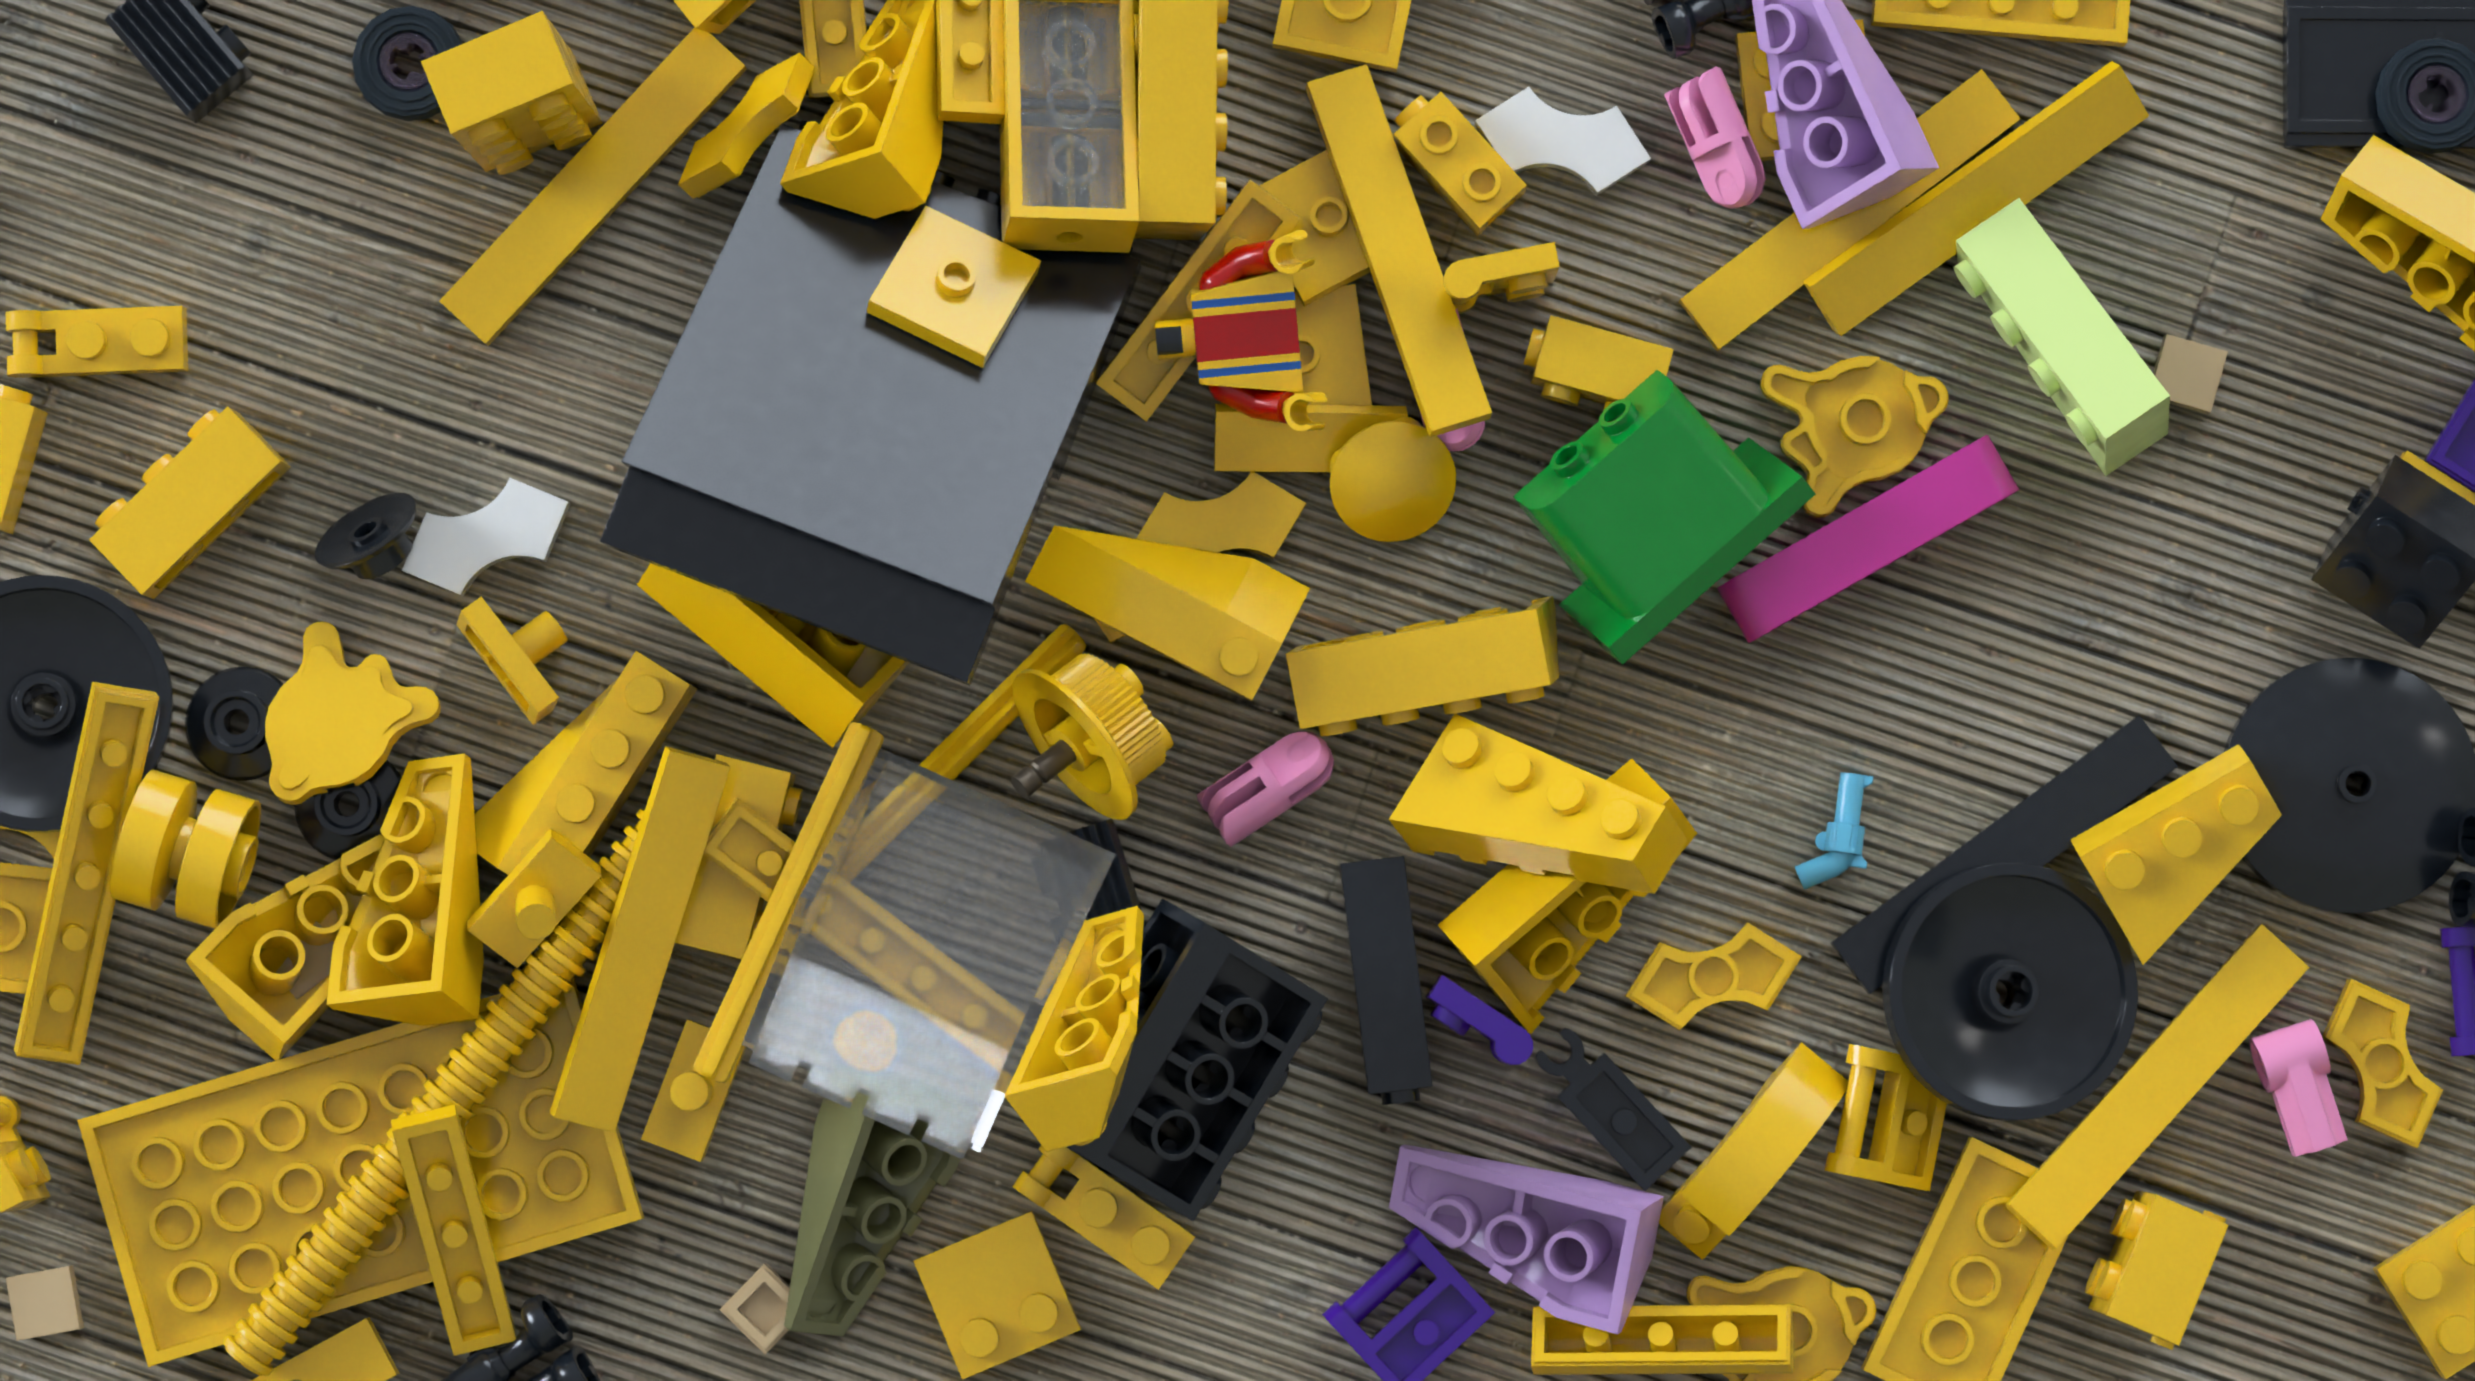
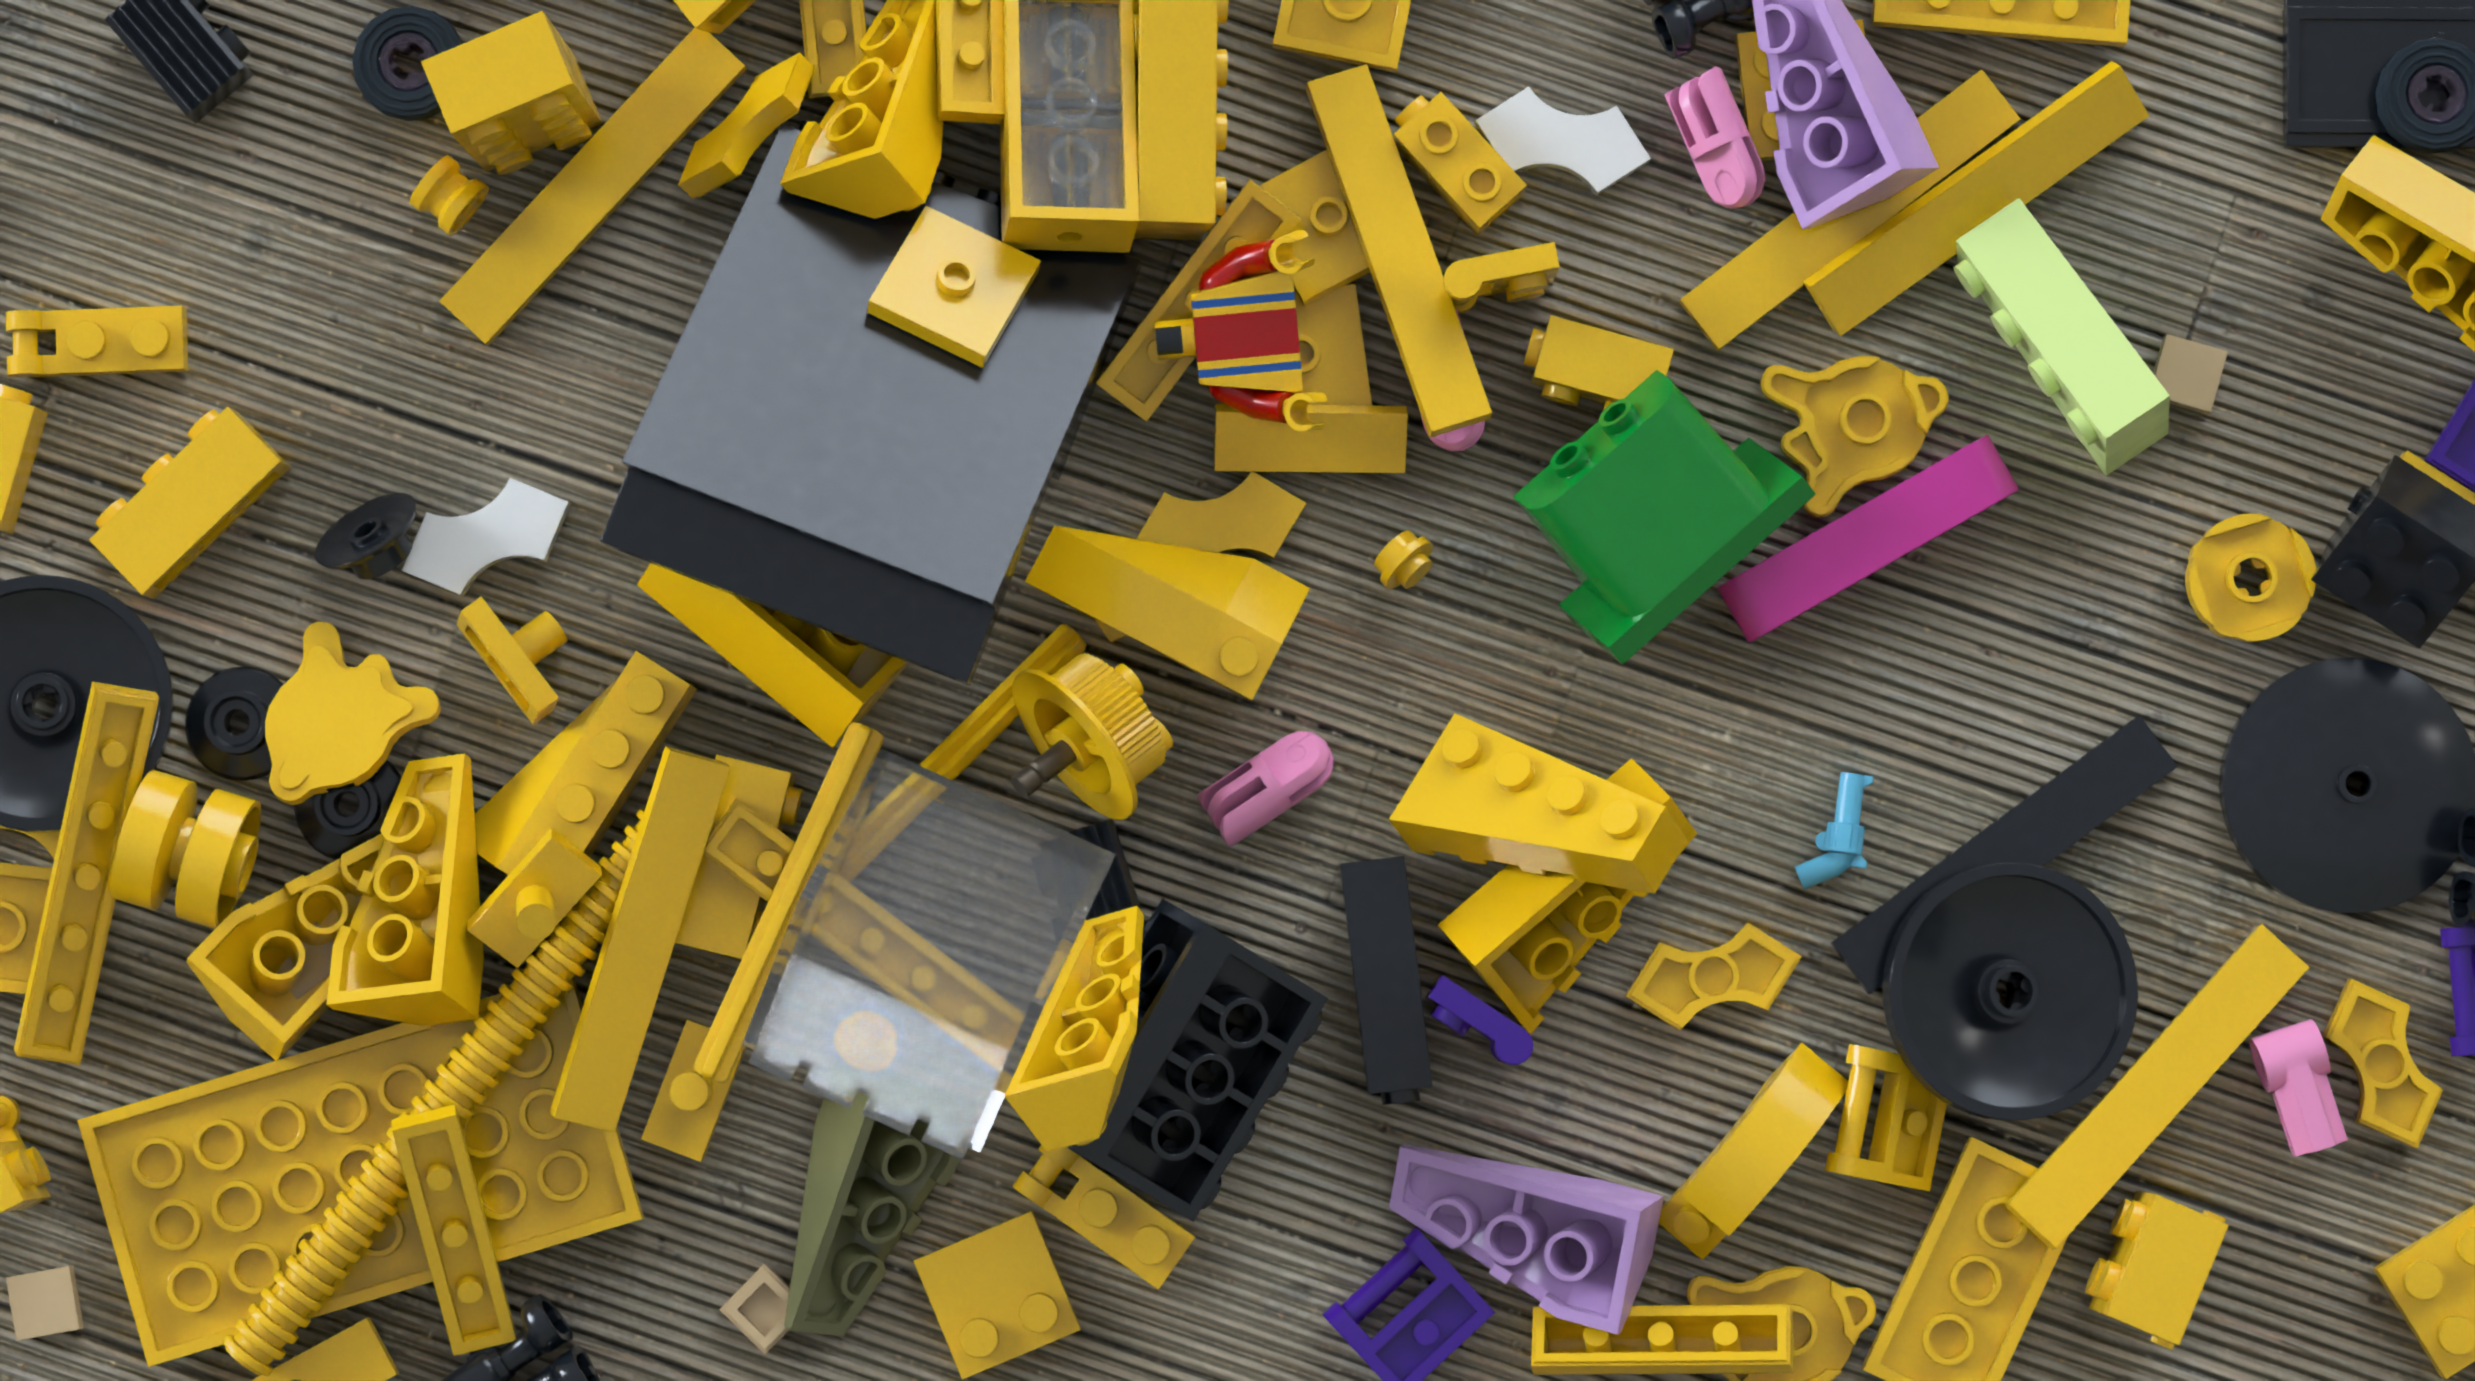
(449, 195): none -> yellow wheel
(1392, 480): yellow dish -> none
(1404, 560): none -> yellow plate
(1425, 667): yellow wedge -> none
(1616, 1113): black plate -> none
(2176, 846): yellow wedge -> none
(2267, 545): none -> yellow plate

